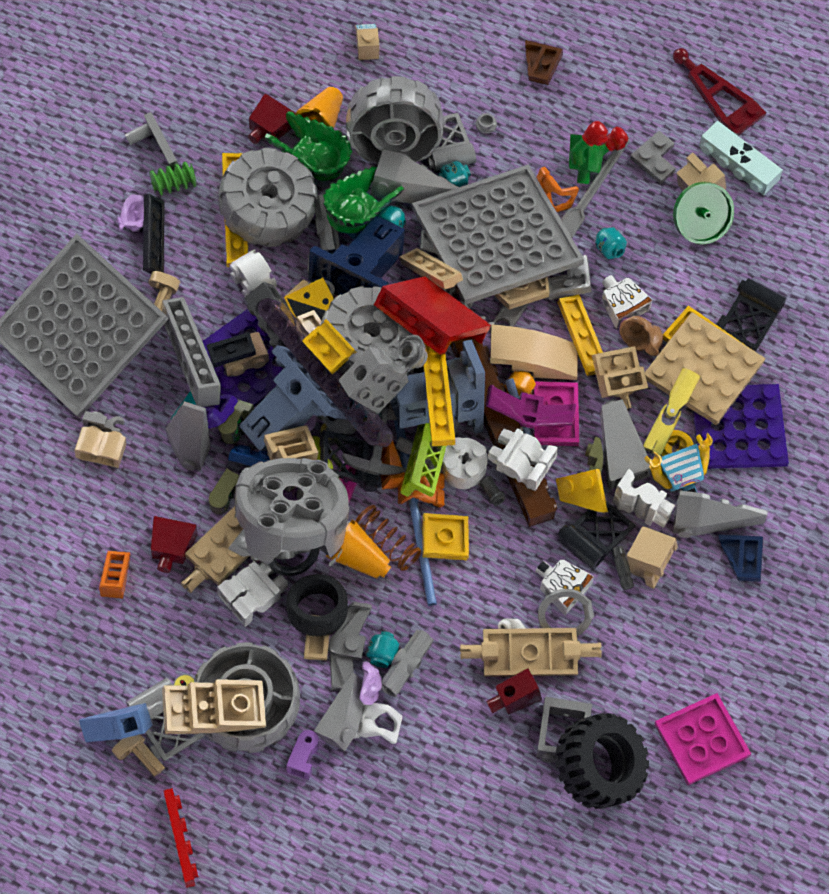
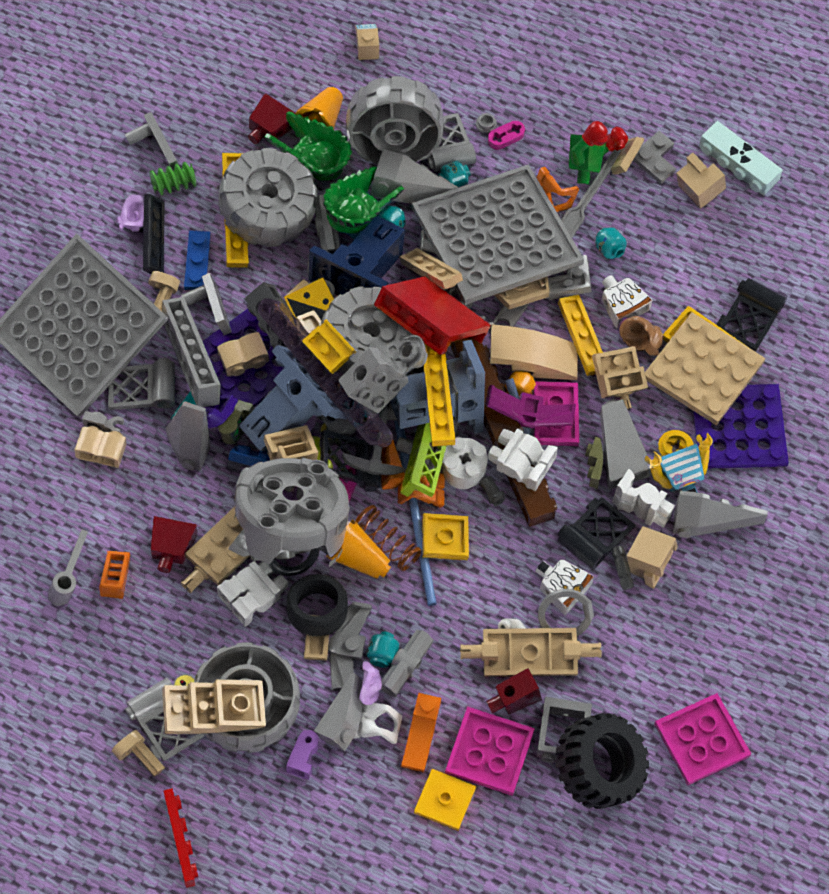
(64, 582): none -> light grey piece
(116, 724): medium blue slope -> none
(159, 381): none -> light grey piece
(197, 259): none -> blue plate
(210, 291): none -> light grey piece
(223, 492): olive leg -> none
(231, 349): black plate -> none
(251, 272): white brick -> none
(421, 732): none -> orange slope
(445, 799): none -> yellow plate
(489, 751): none -> dark pink plate
(506, 135): none -> dark pink beam
(542, 61): reddish brown wing -> none
(583, 490): yellow wing -> none
(627, 155): none -> tan tile
(678, 398): light yellow piece -> none
(703, 212): piece -> none
(741, 118): dark red plate -> none
(744, 555): dark blue wing -> none

